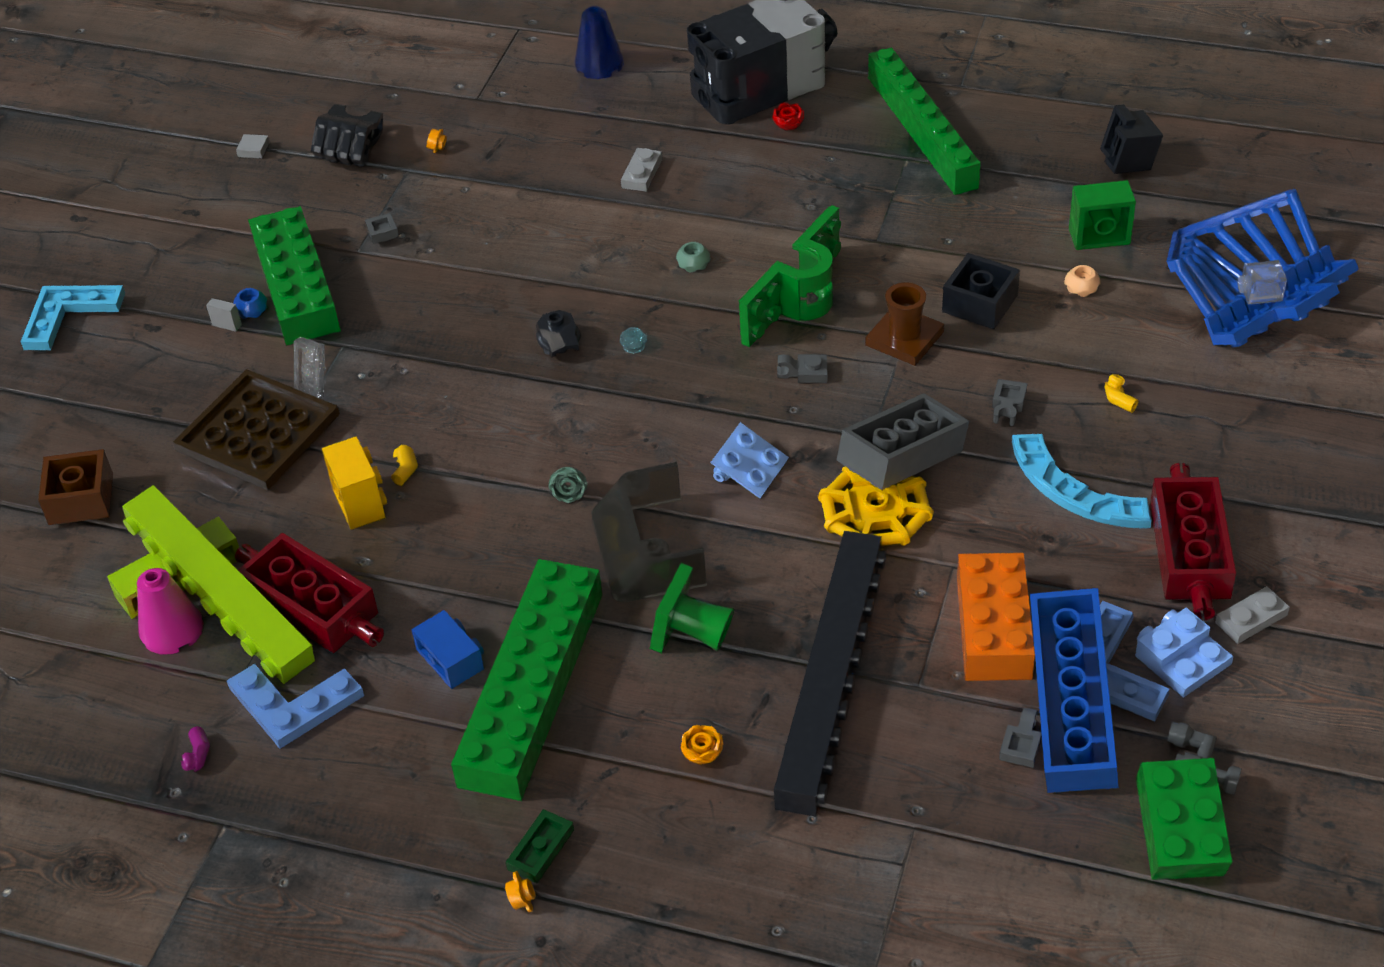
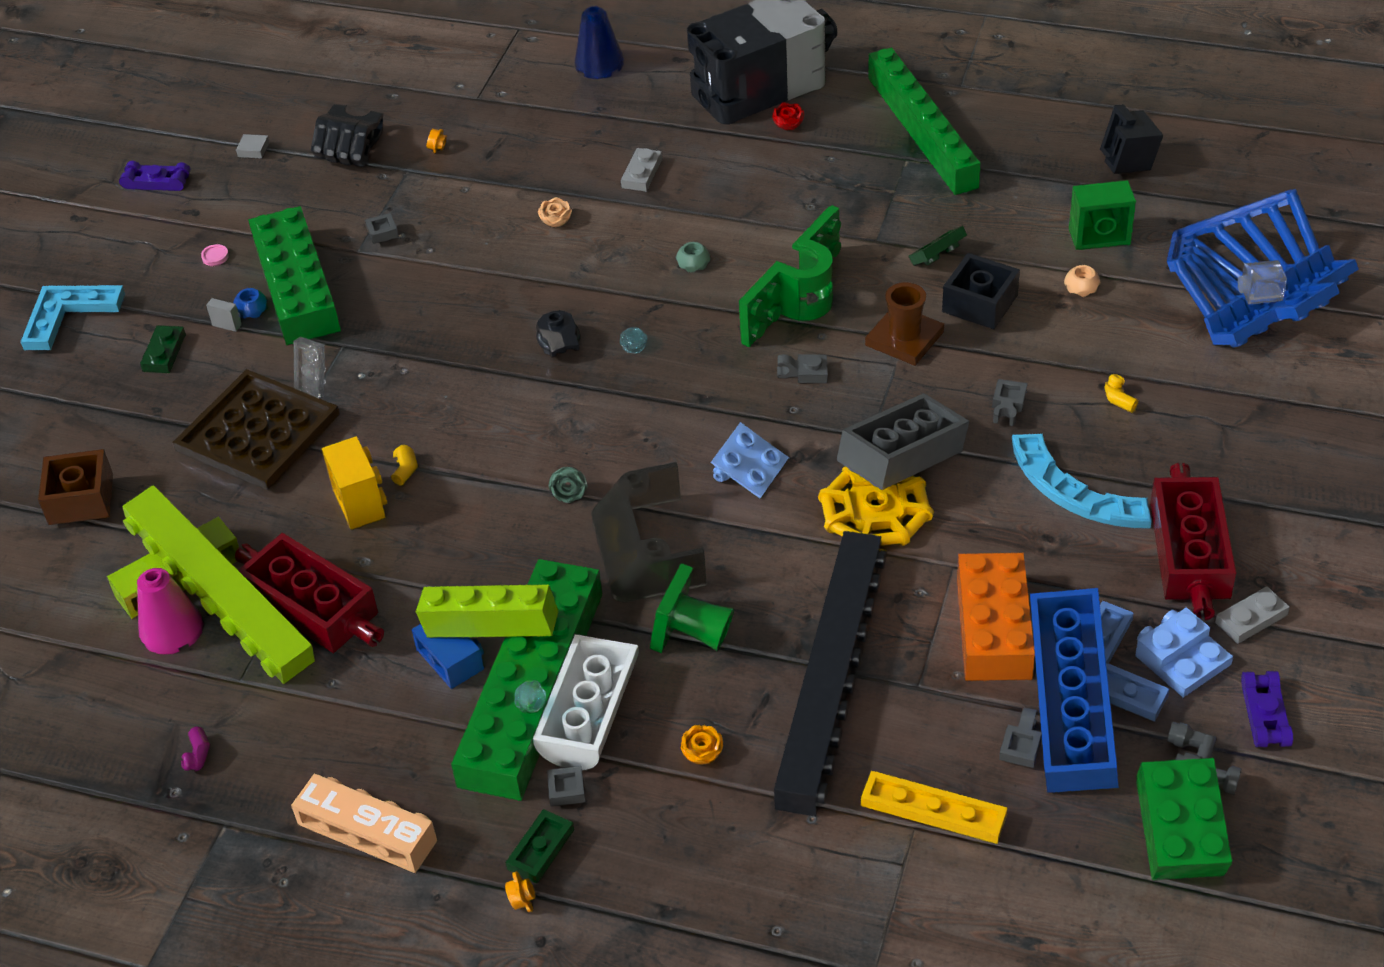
(154, 176): none -> dark purple plate
(163, 349): none -> dark green plate
(214, 255): none -> bright pink piece
(290, 720): medium blue plate -> none
(365, 822): none -> light nougat brick
(487, 611): none -> lime brick
(530, 697): none -> clear light blue plate
(555, 212): none -> light nougat plate
(566, 786): none -> dark grey plate
(584, 701): none -> white brick
(934, 807): none -> yellow plate
(946, 242): none -> dark green plate
(1266, 709): none -> dark purple plate

